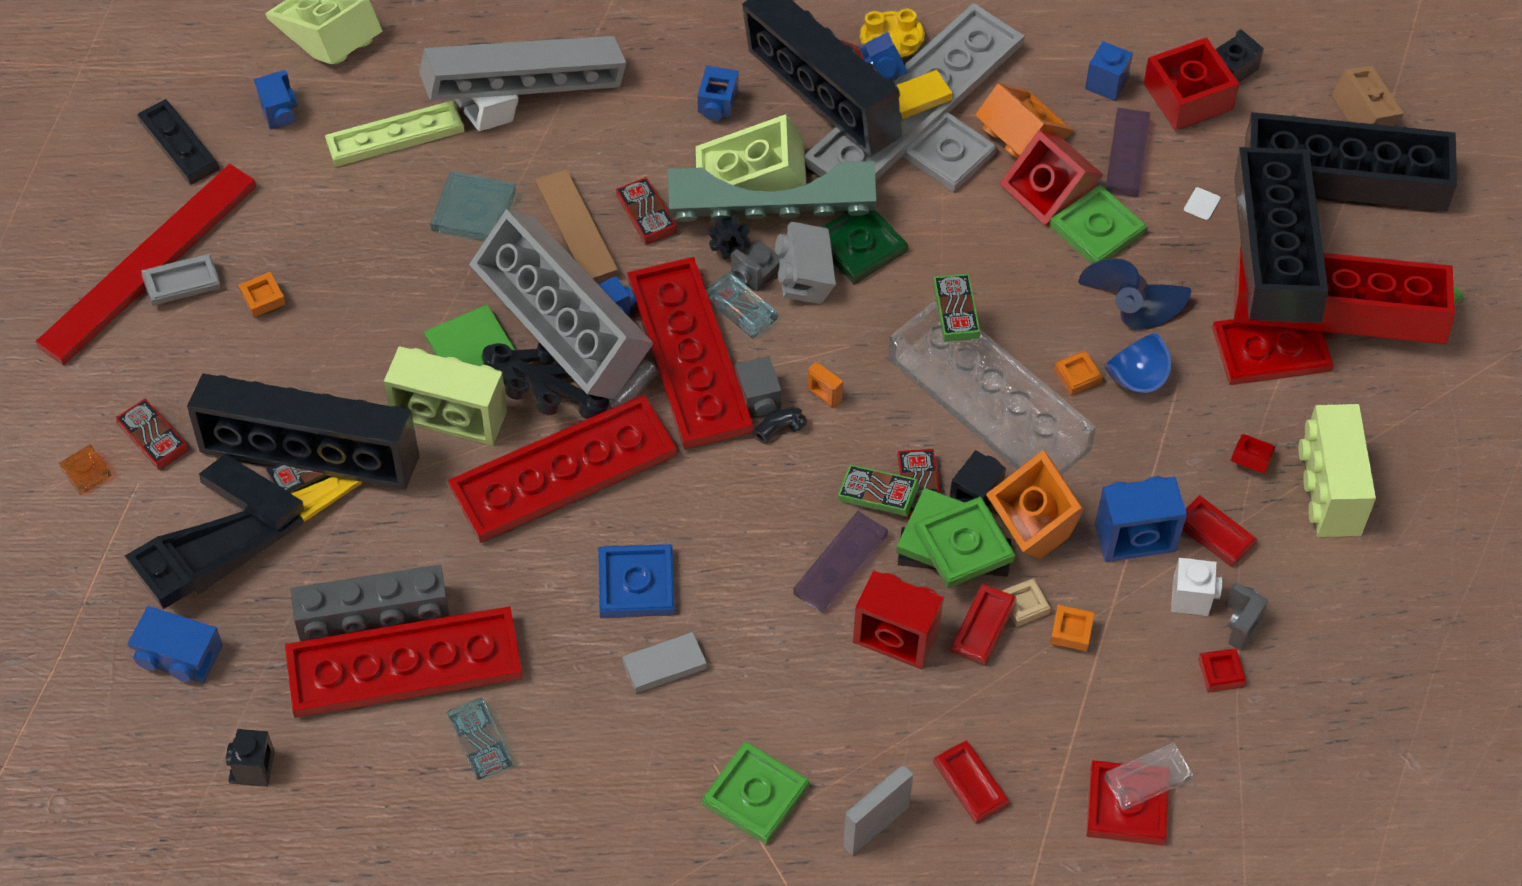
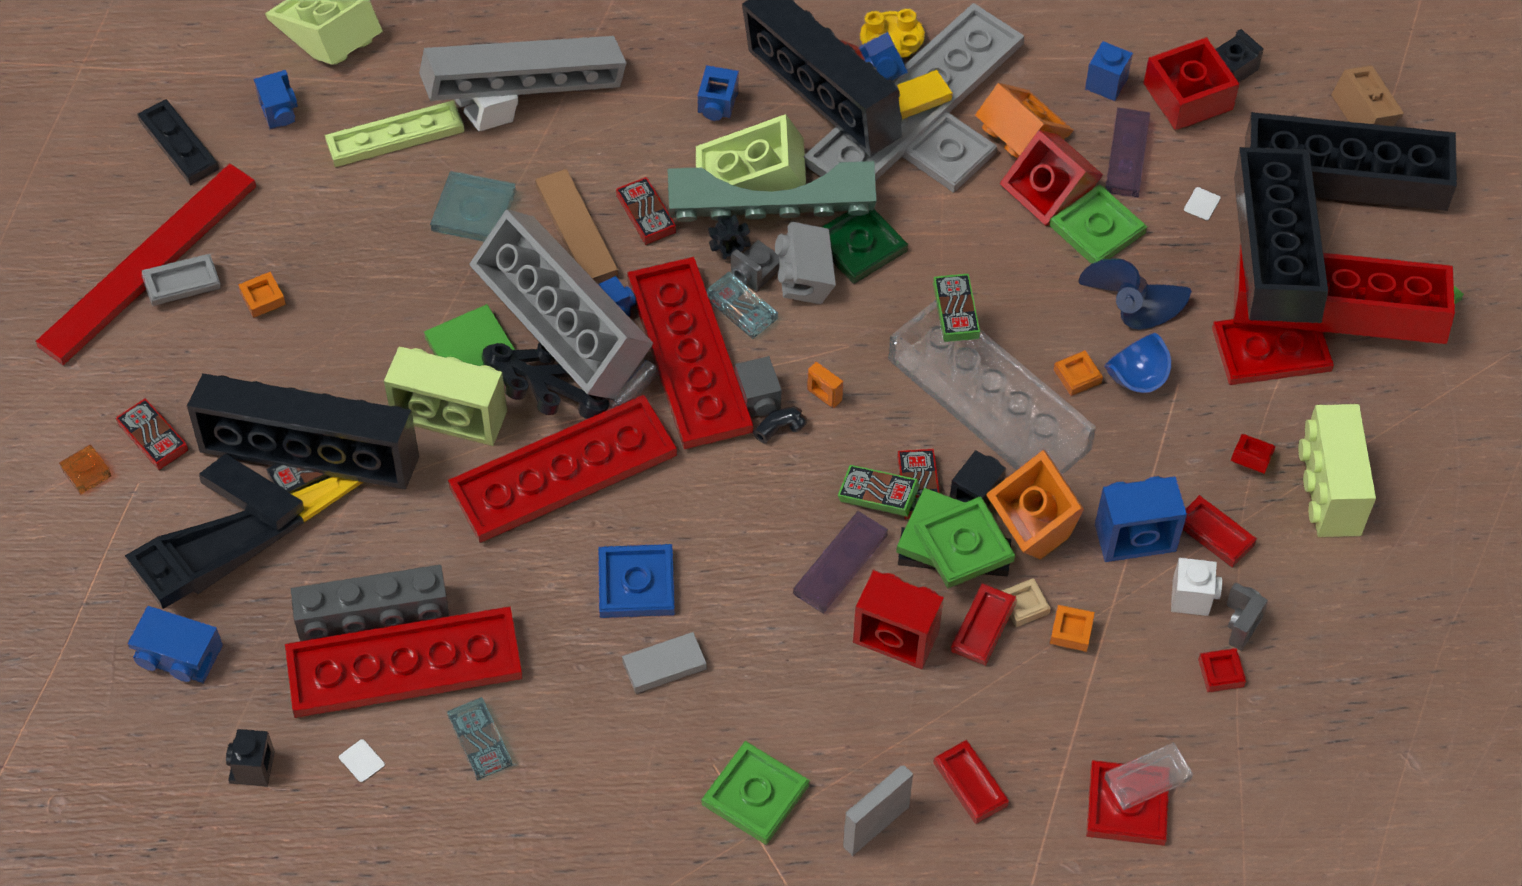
(361, 760): none -> white sticker

